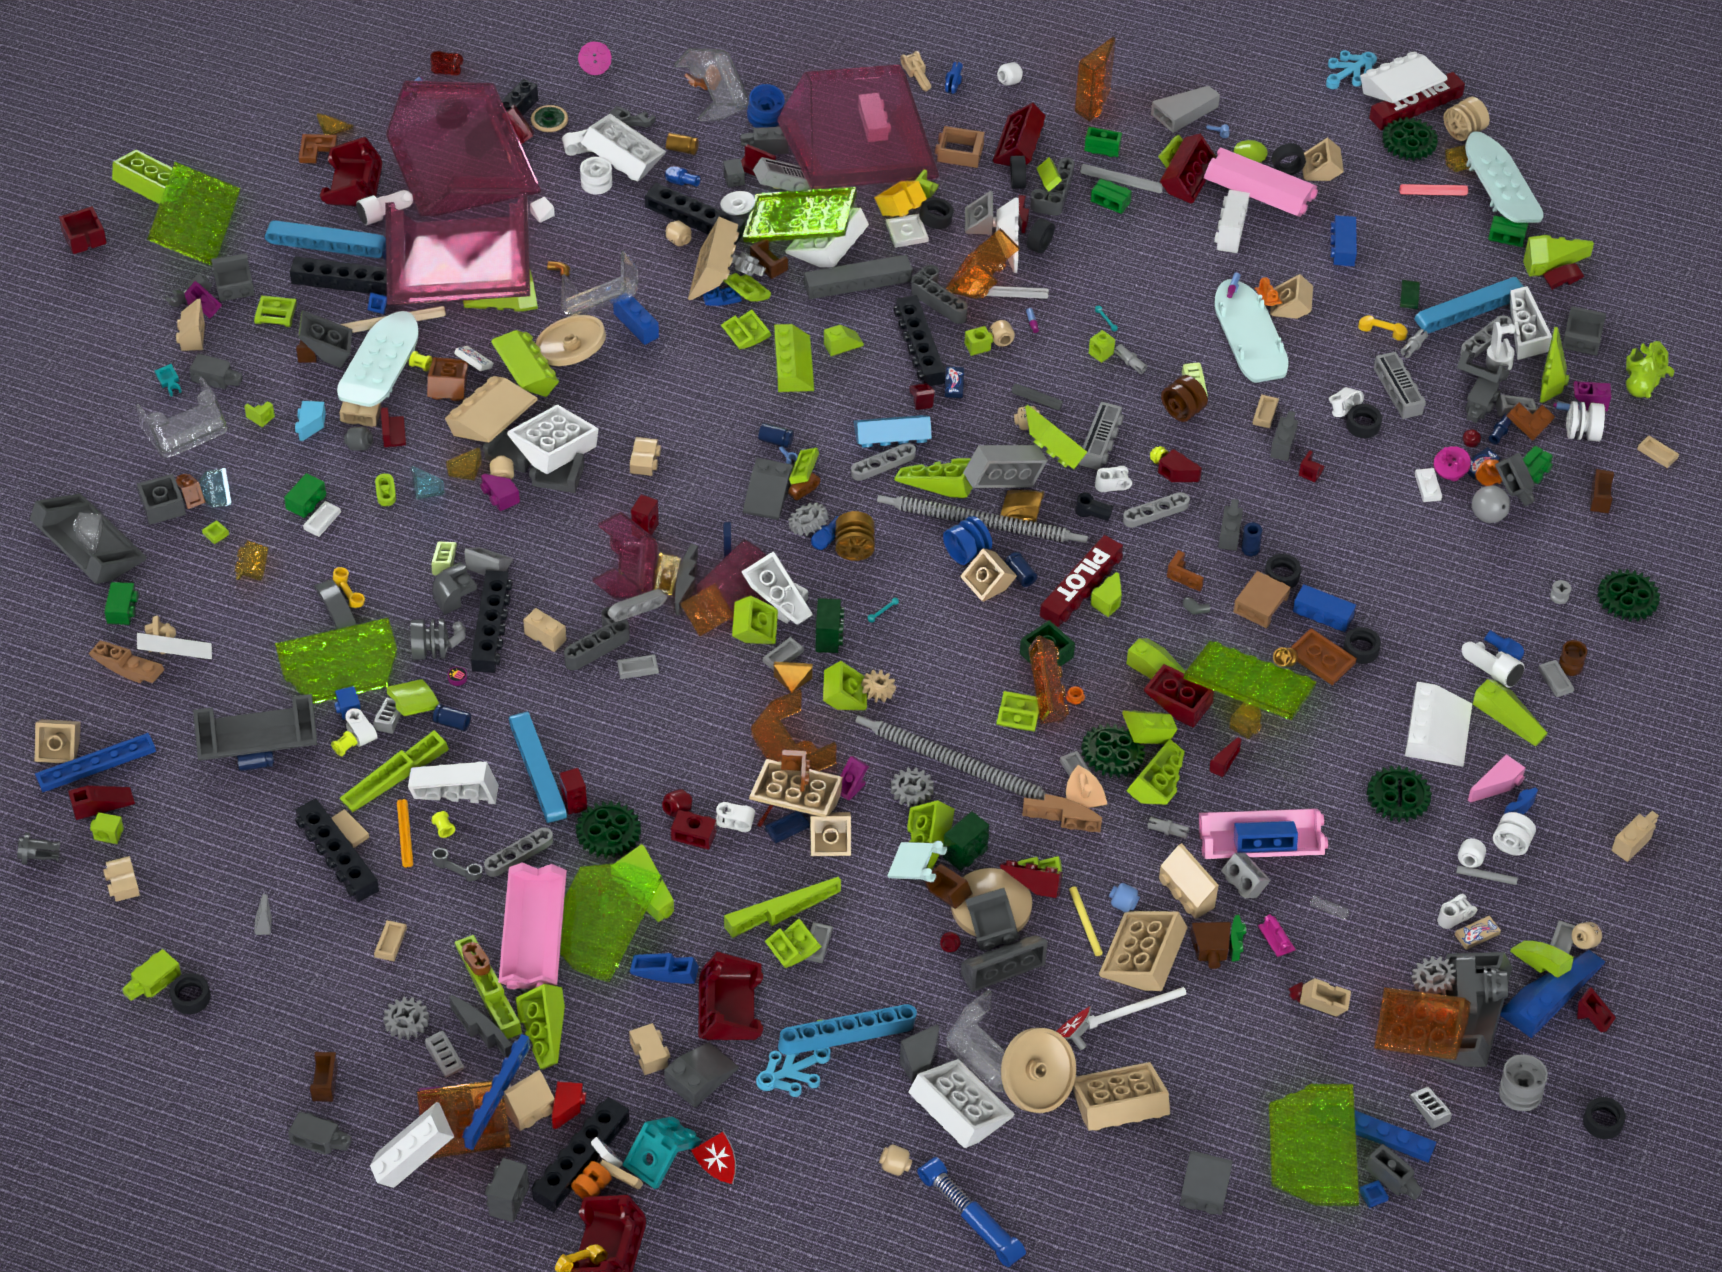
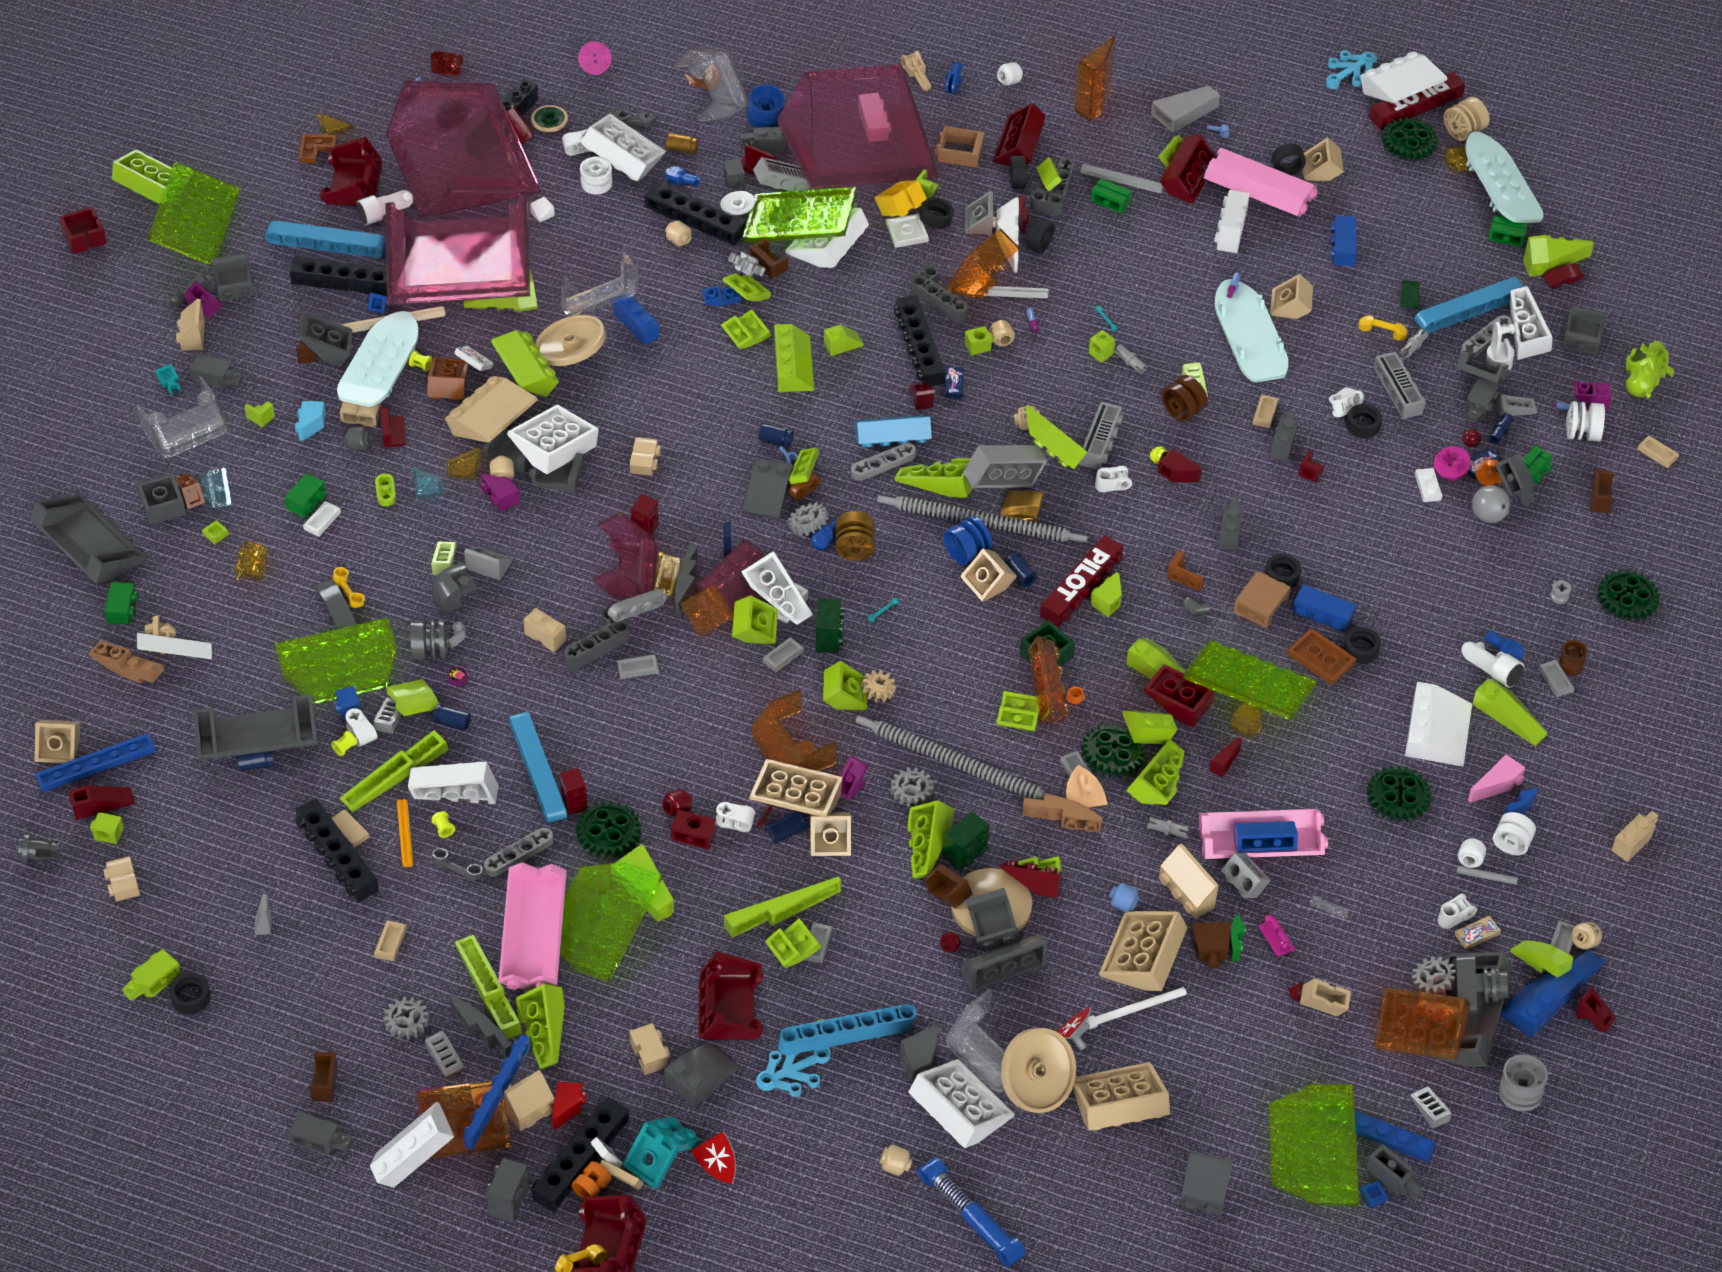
(89, 530): clear slope -> none
(275, 306): lime plate -> none
(473, 960): dark orange beam -> none
(490, 621): black brick -> none
(559, 266): pearl gold arm -> none
(665, 968): blue slope -> none
(714, 258): tan slope -> none
(793, 674): pearl gold slope -> none
(796, 761): dark orange bracket -> none
(857, 276): dark grey brick -> none
(913, 859): light aqua flag -> none
(1037, 396): dark grey axle -> none
(1085, 921): light yellow bar -> none
(1088, 506): black piece -> none
(1103, 142): green brick -> none
(1139, 518): light grey beam -> none
(1251, 149): lime dish -> none
(1251, 539): dark blue piece -> none
(1268, 293): orange hinge -> none
(1282, 654): pearl gold wheel -> none
(1419, 189): coral axle -> none
(1530, 424): dark orange plate -> none
(1555, 369): lime wedge -> none
(1609, 1105): black tyre -> none

